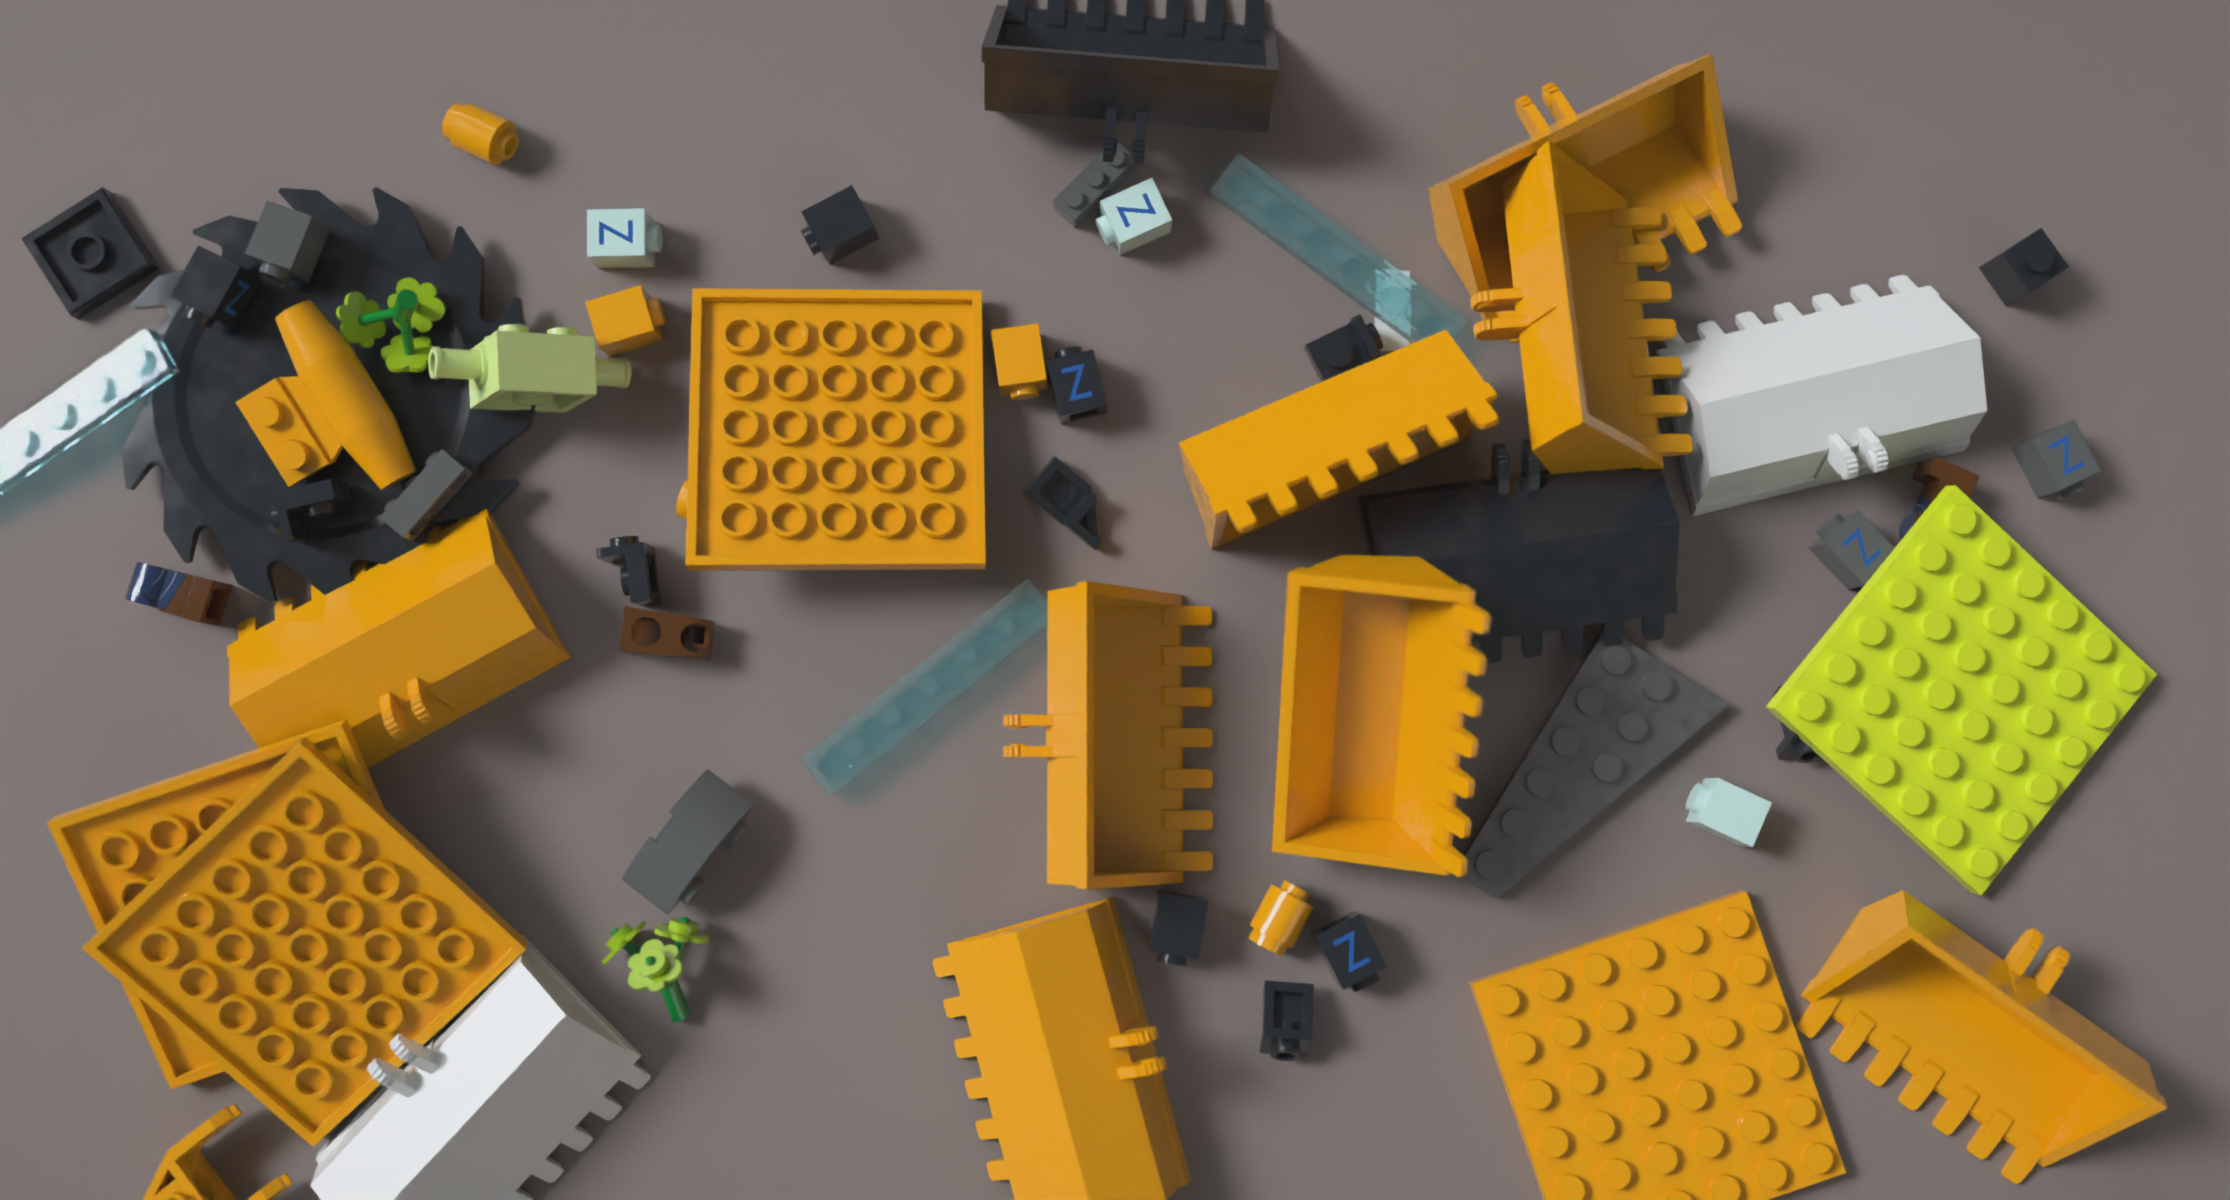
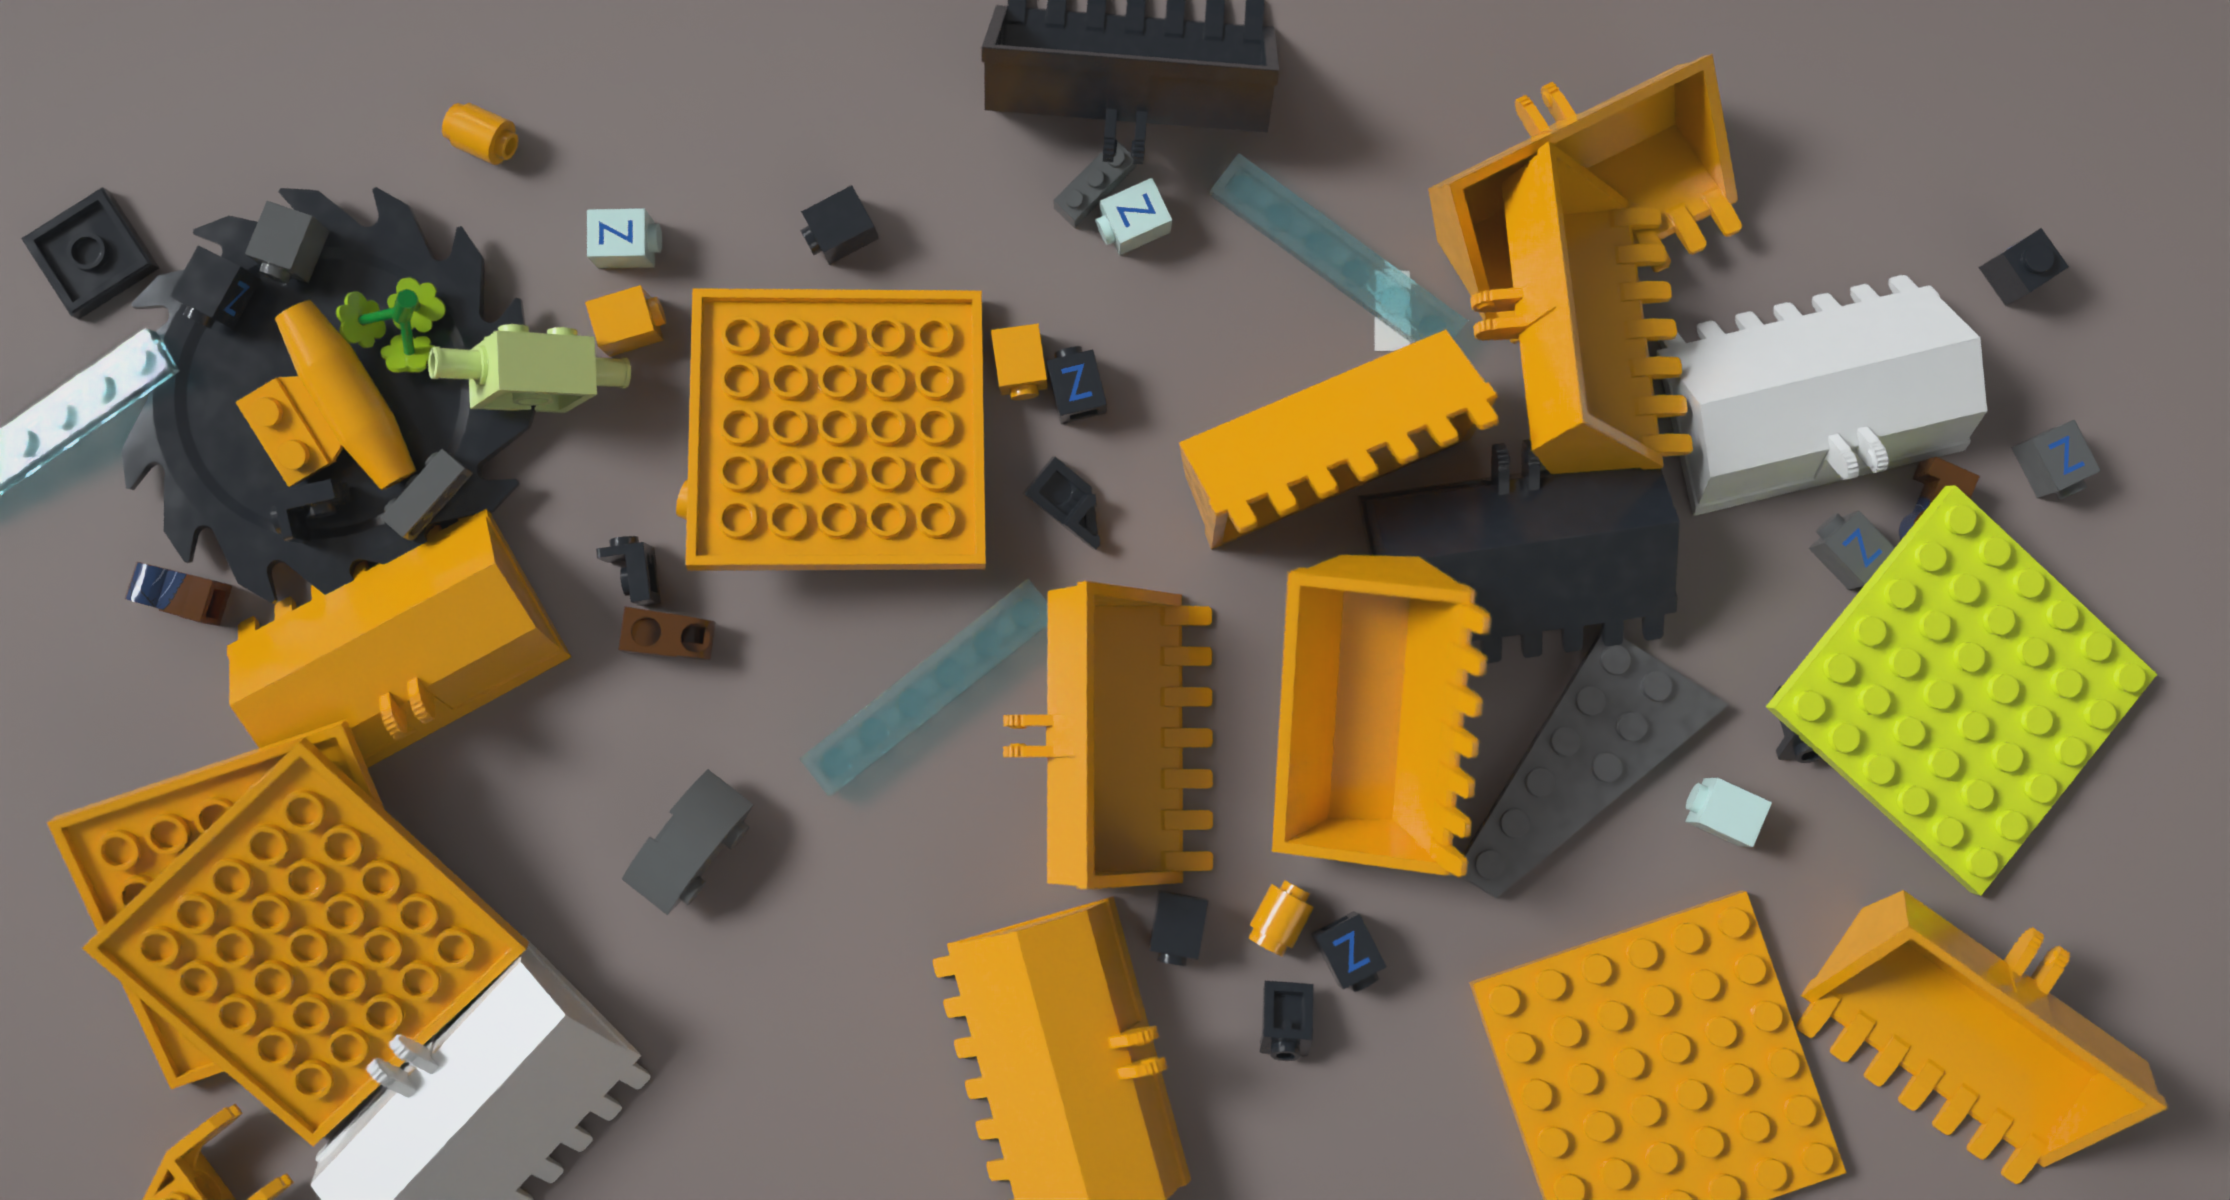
(659, 965): lime plant -> none
(1344, 348): black bracket -> none

